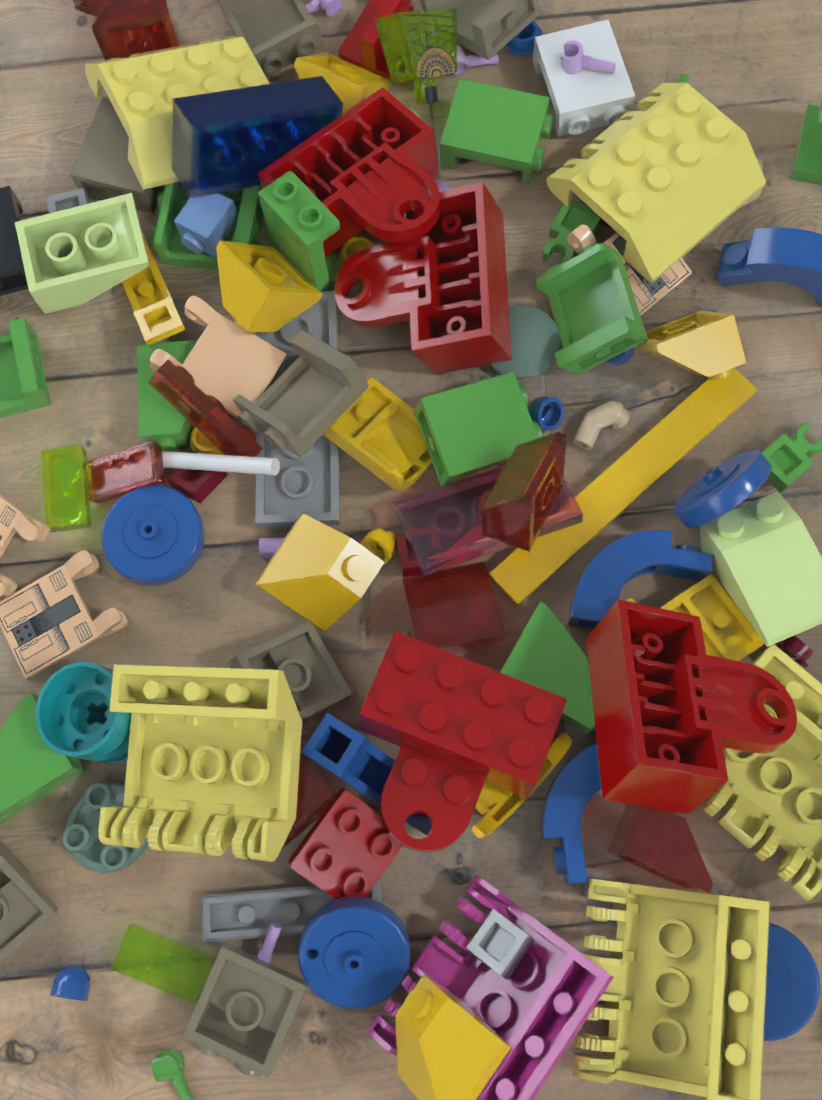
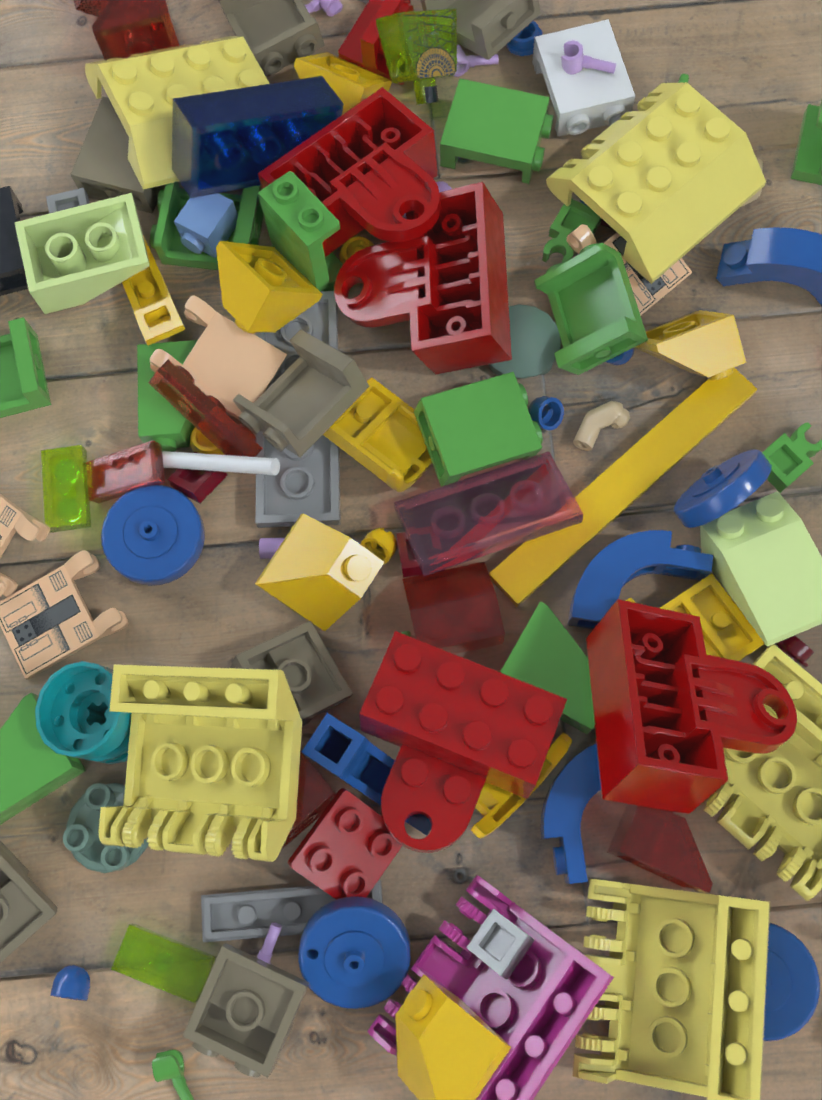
(524, 491): clear red slope -> none

